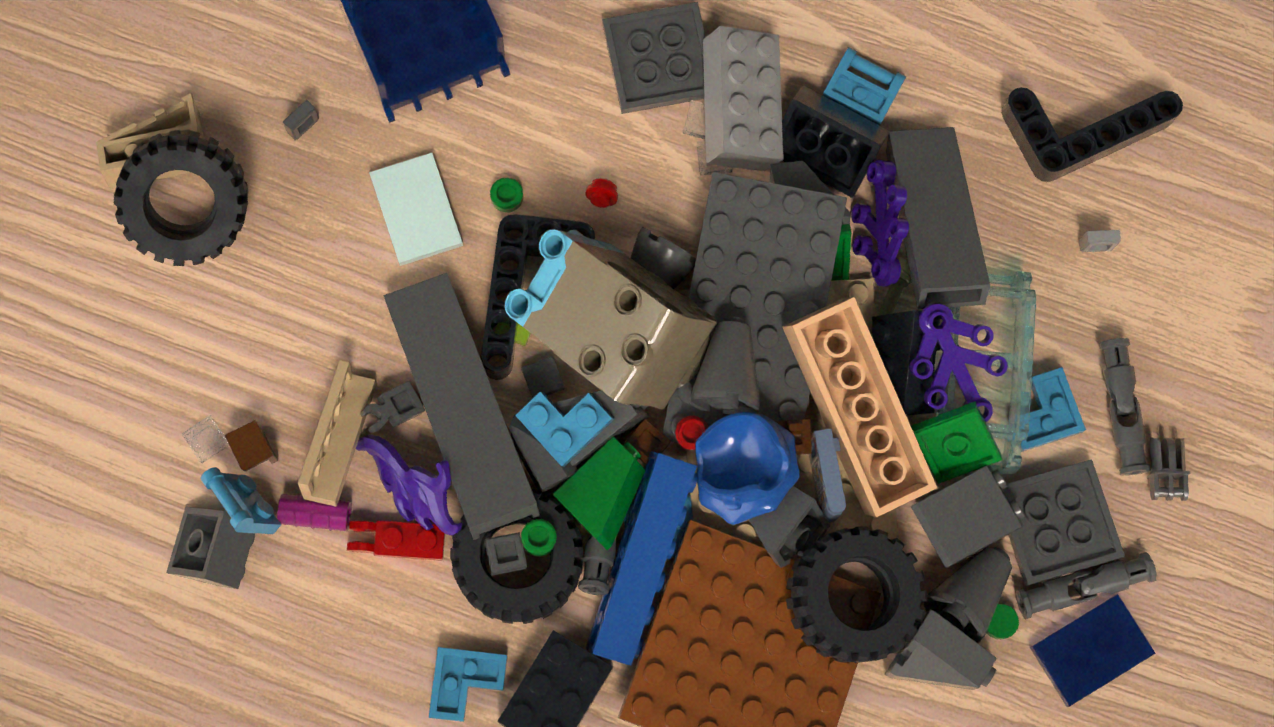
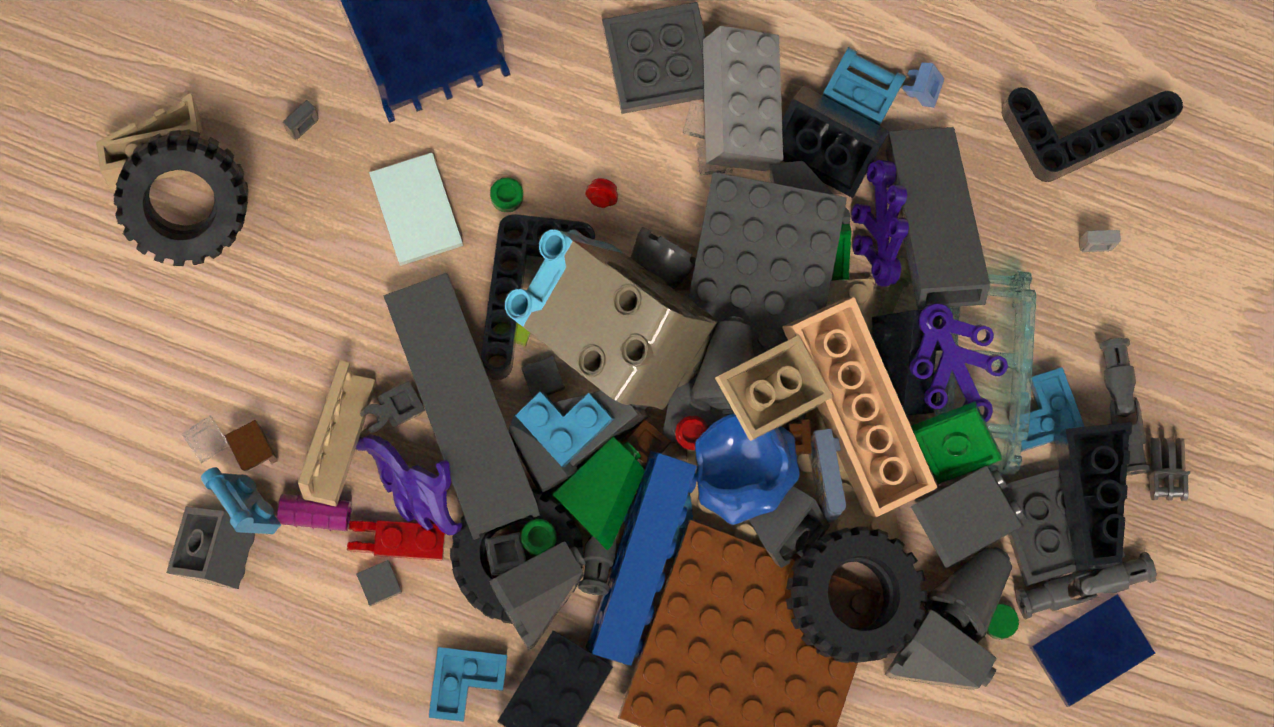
(379, 583): none -> dark grey tile
(538, 590): none -> dark grey slope
(774, 388): none -> tan slope
(926, 86): none -> medium blue tile
(1094, 491): none -> black wedge

